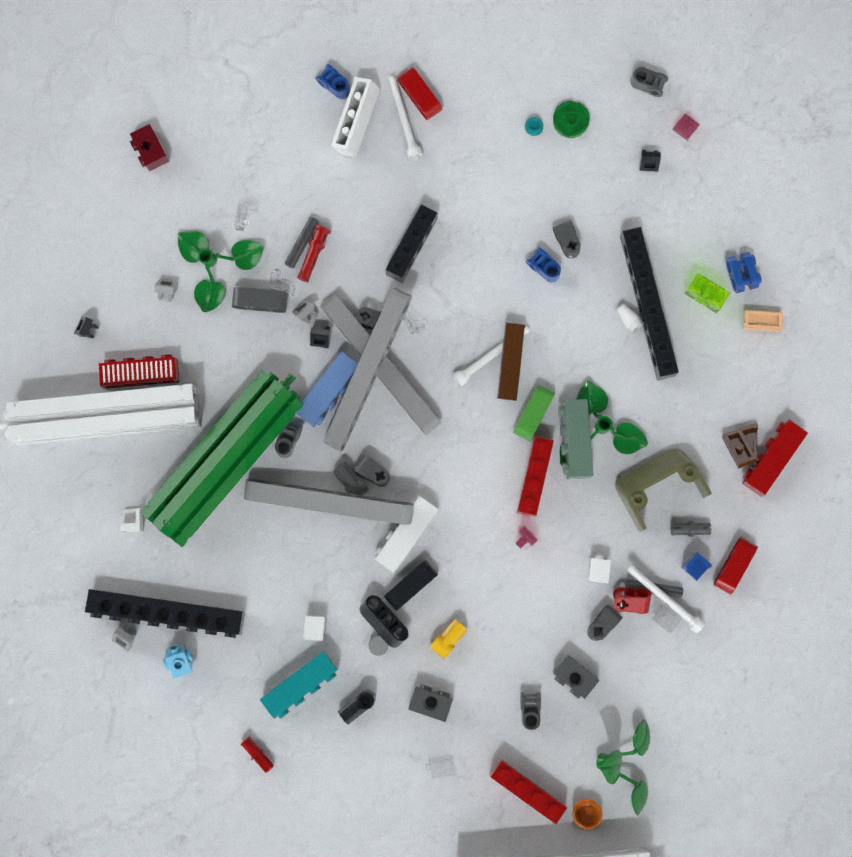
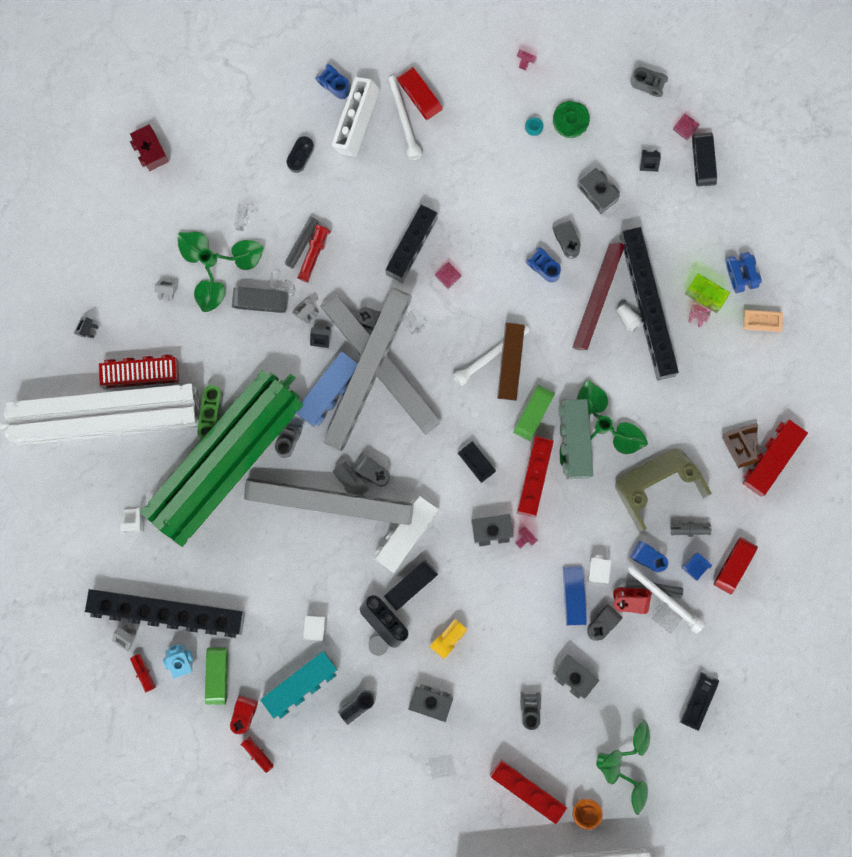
(142, 673): none -> red axle
(206, 405): none -> bright green beam
(216, 676): none -> bright green beam
(245, 711): none -> red piece
(300, 155): none -> black plate
(448, 275): none -> clear pink tile
(476, 462): none -> black plate
(501, 522): none -> dark grey brick
(526, 58): none -> clear pink tile
(574, 596): none -> blue slope
(598, 296): none -> dark red tile
(600, 201): none -> dark grey brick
(646, 555): none -> blue piece
(699, 312): none -> clear pink tile
(699, 702): none -> black plate
(704, 159): none -> black beam

